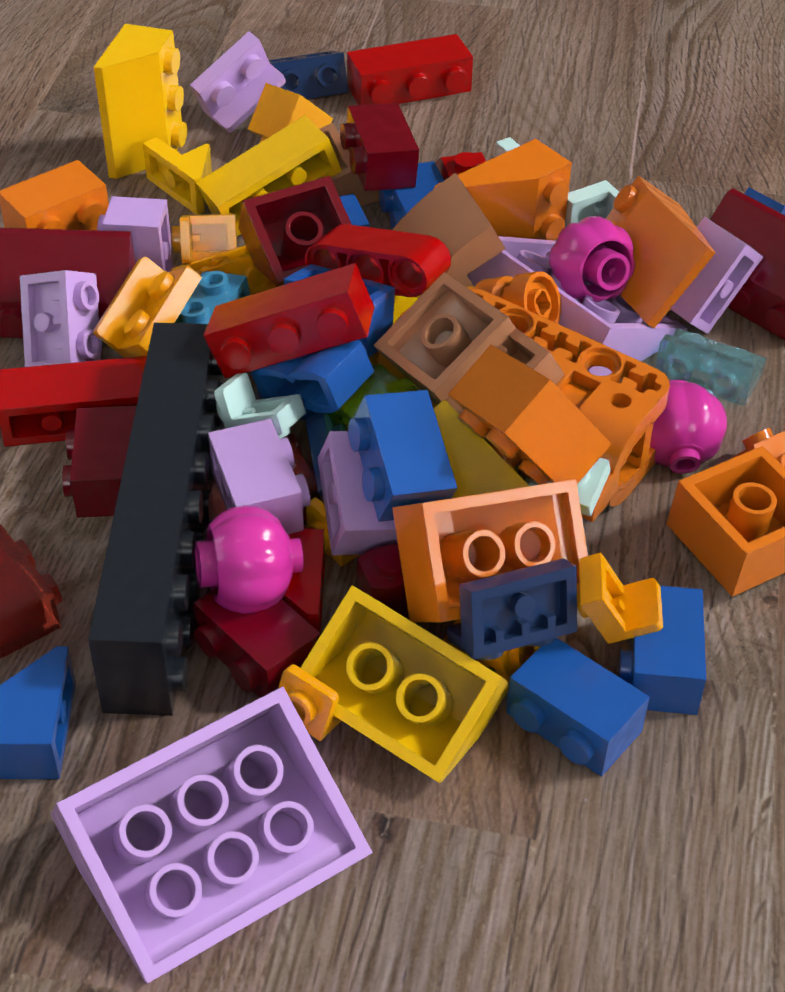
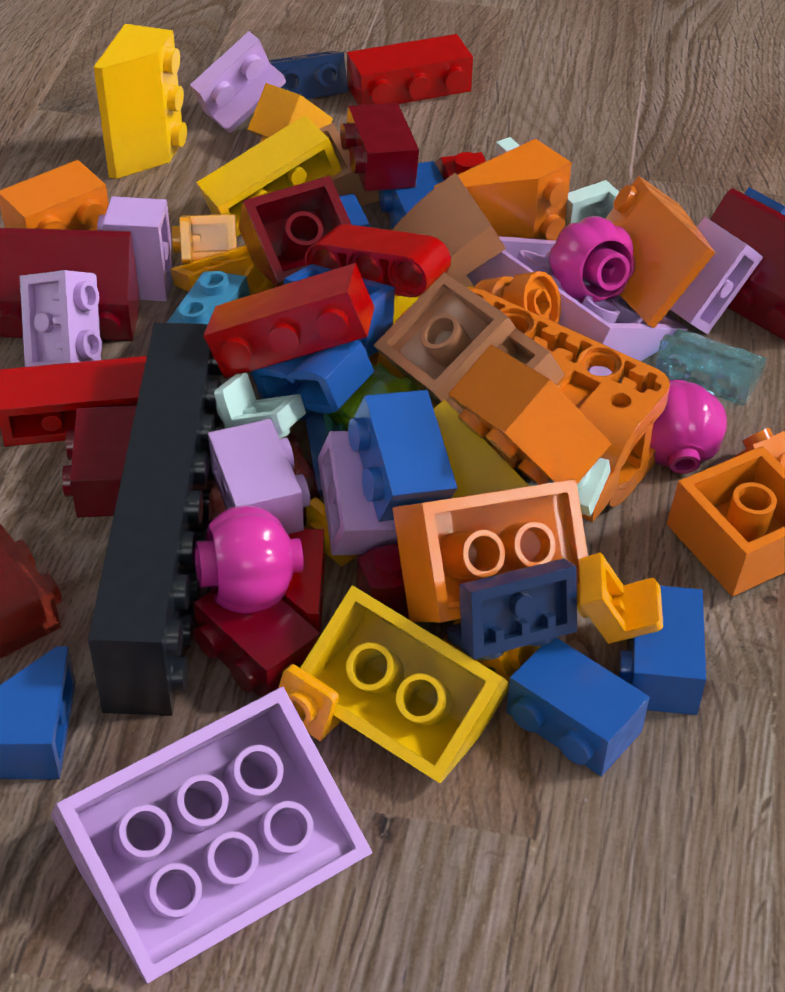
(144, 298): light orange bracket -> none
(178, 172): yellow slope -> none

